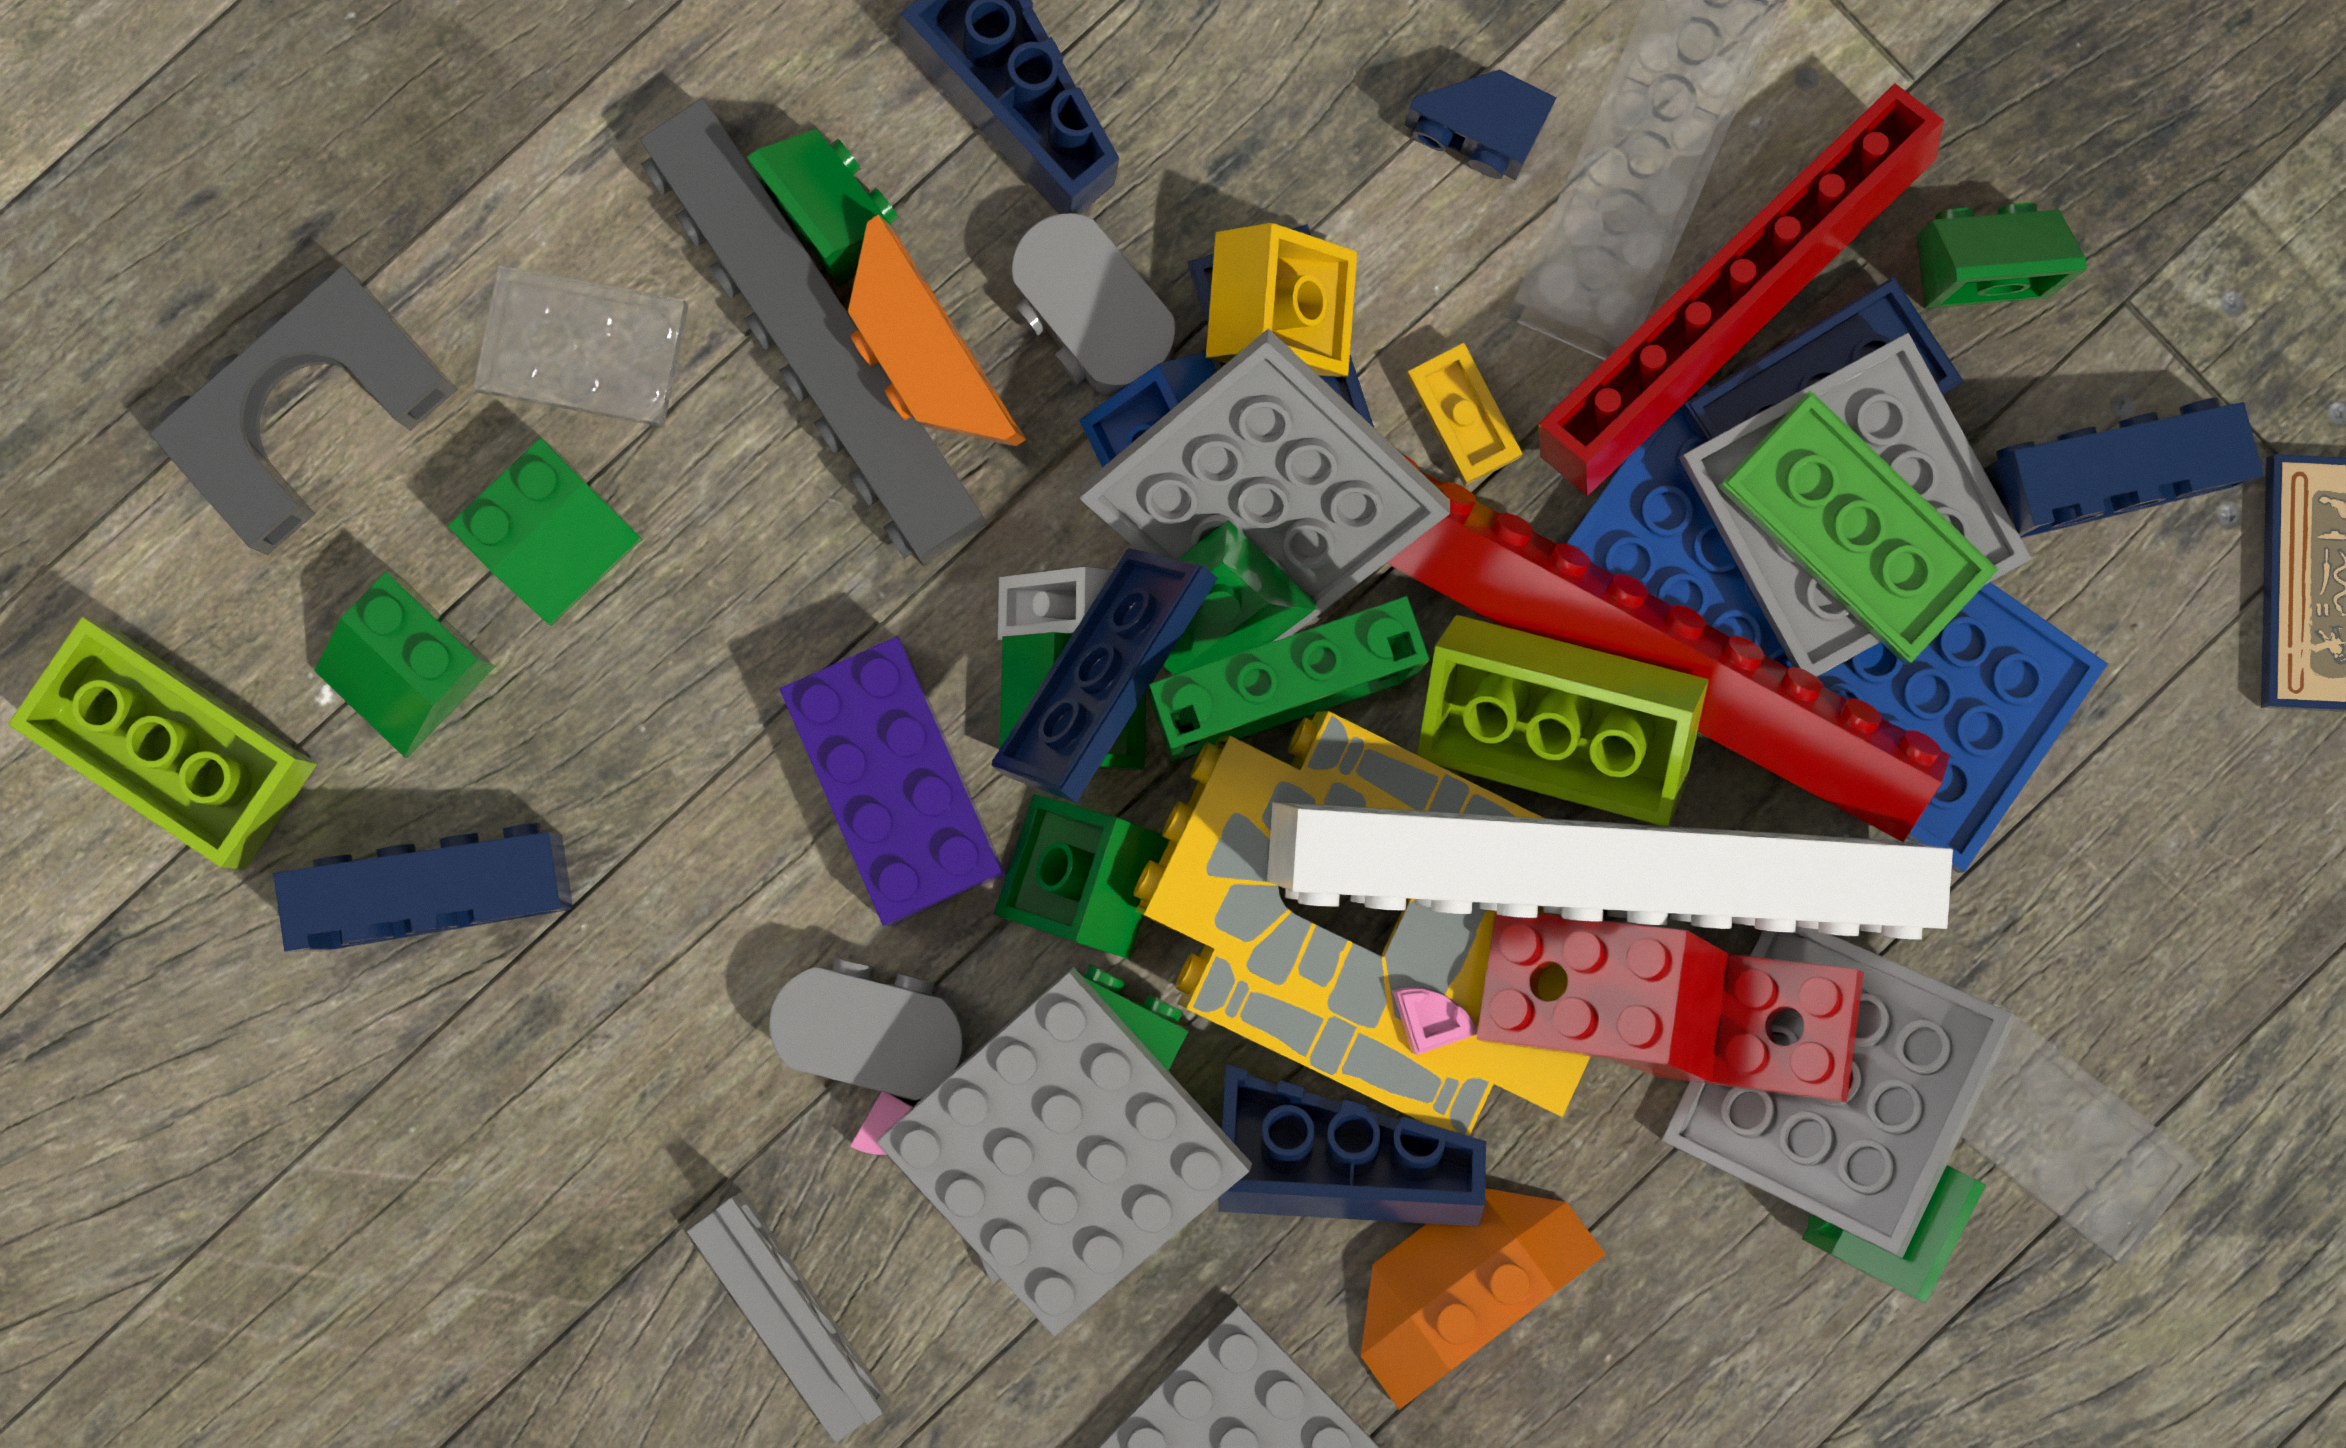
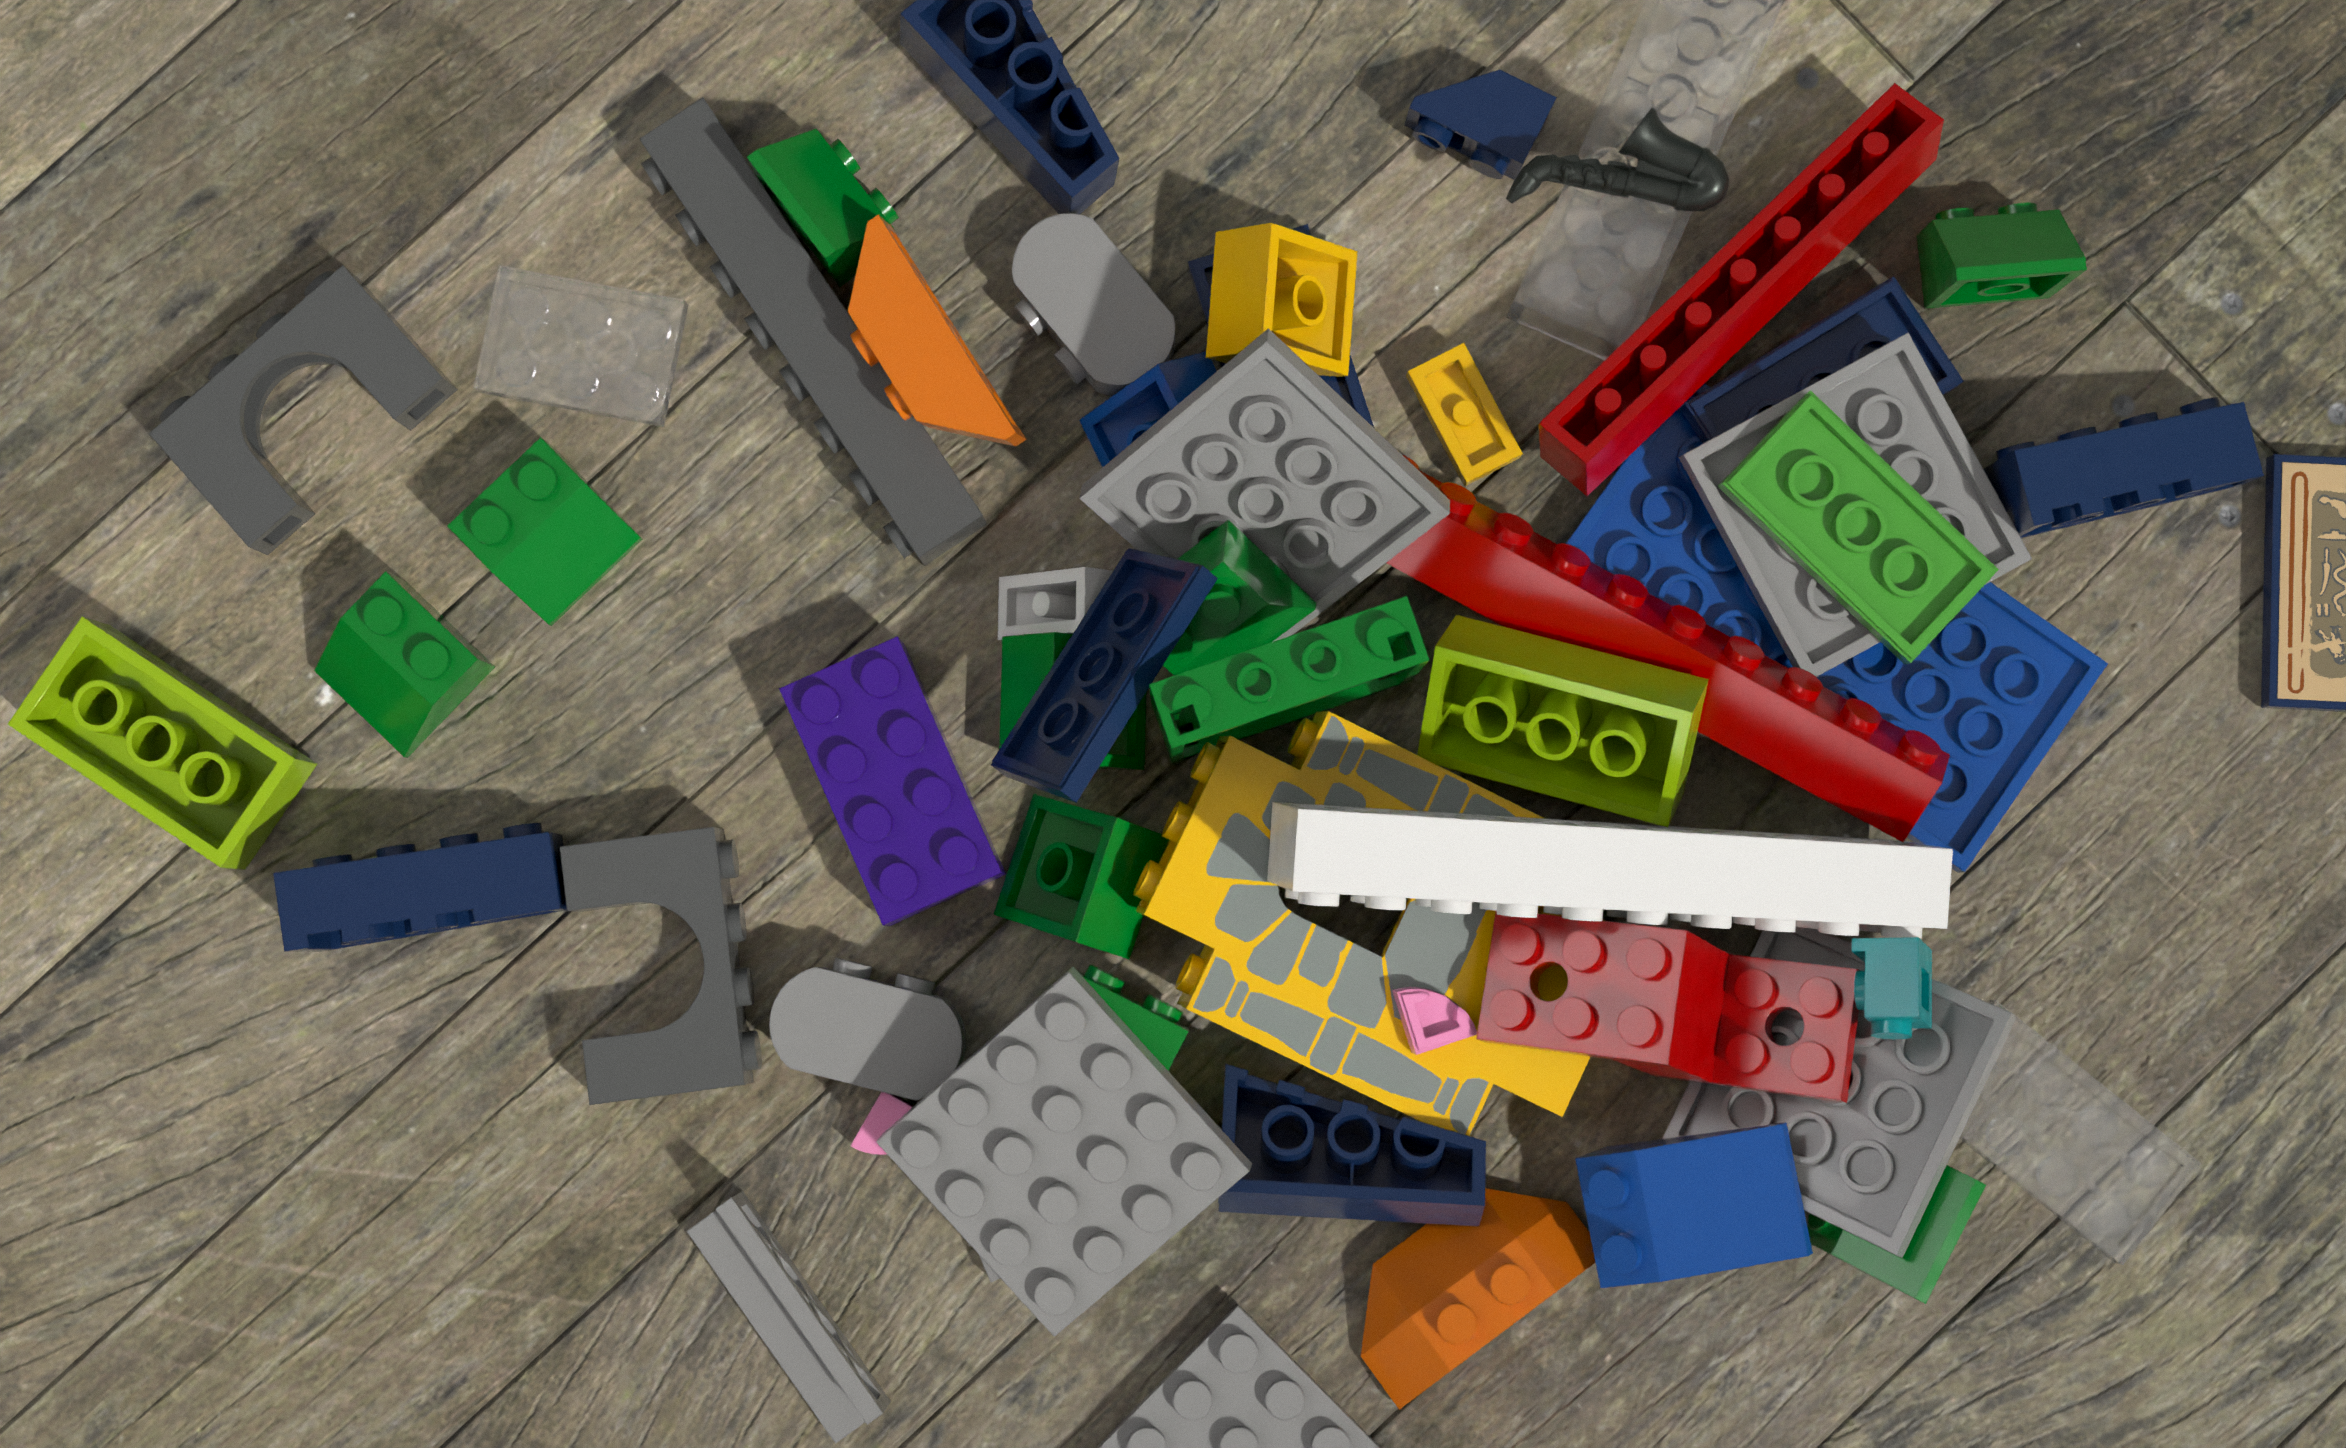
(711, 1040): none -> dark grey arch
(1667, 171): none -> pearl dark grey piece
(1693, 1205): none -> blue slope
(1894, 985): none -> teal brick

